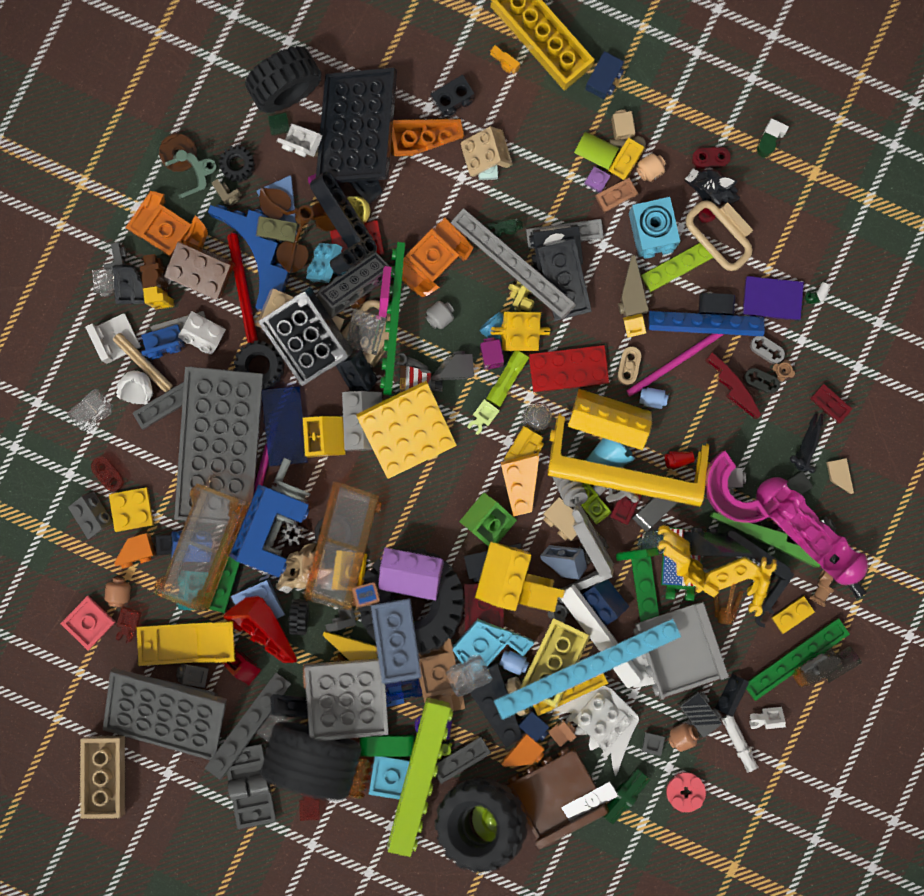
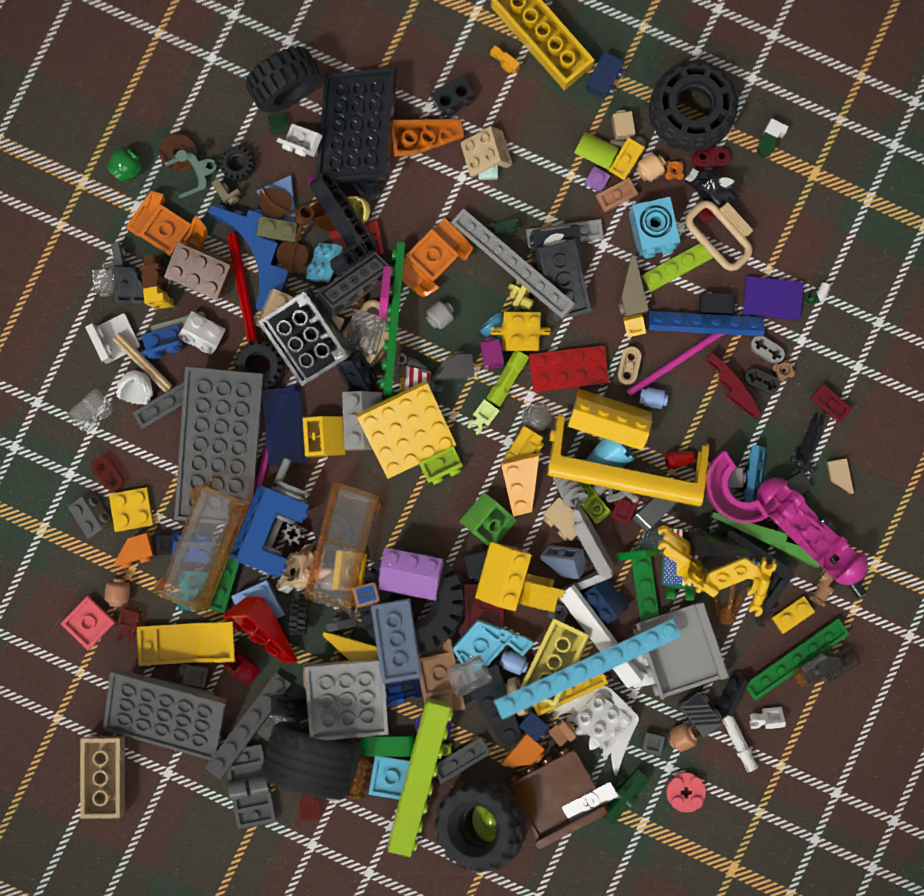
(124, 164): none -> green piece
(441, 465): none -> lime bracket
(678, 166): none -> orange plate
(687, 133): none -> black tyre
(755, 472): none -> dark azure plate

